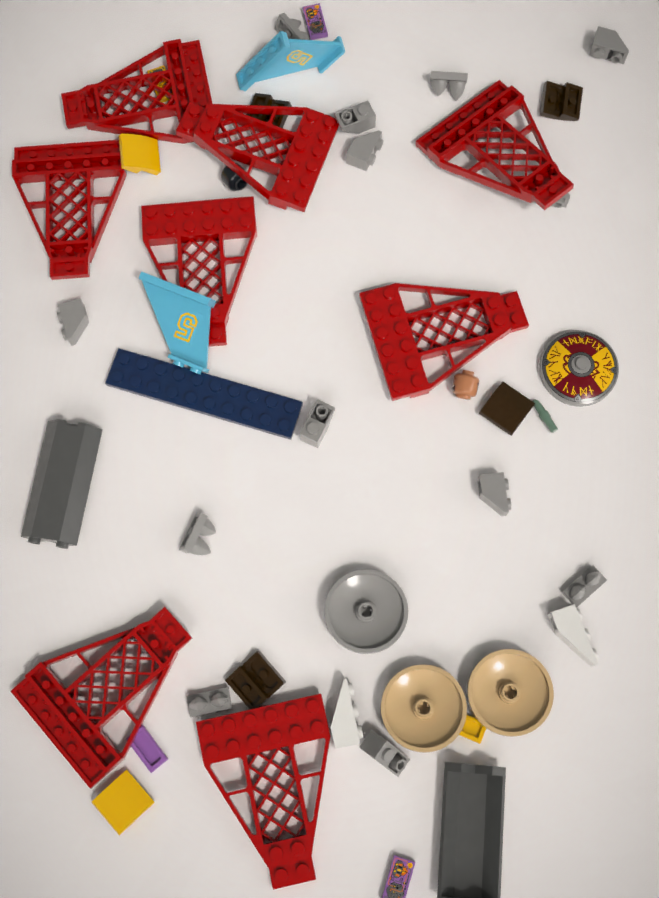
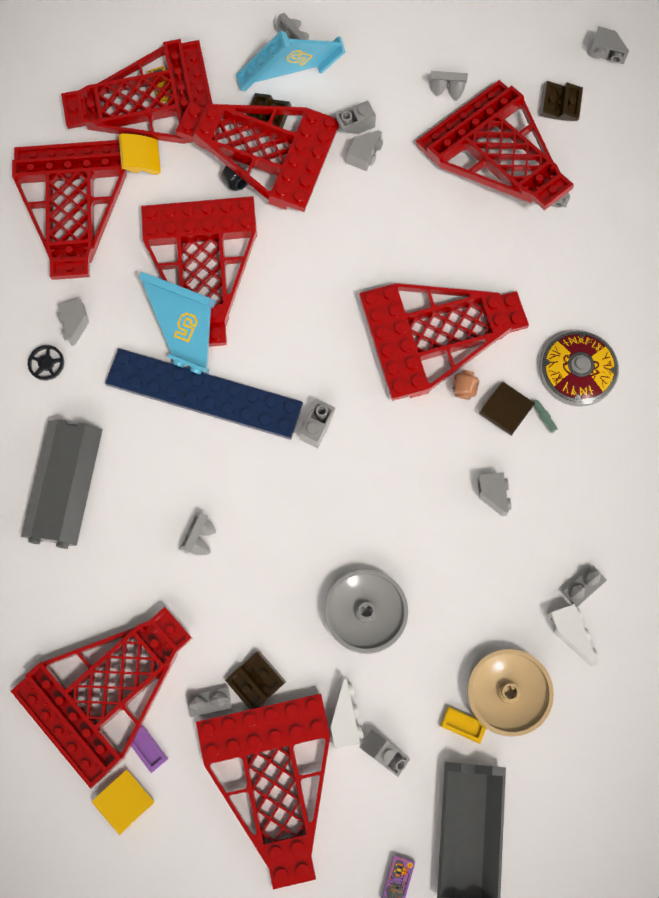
(46, 362): none -> black wheel
(315, 21): tile -> none
(423, 708): tan dish -> none

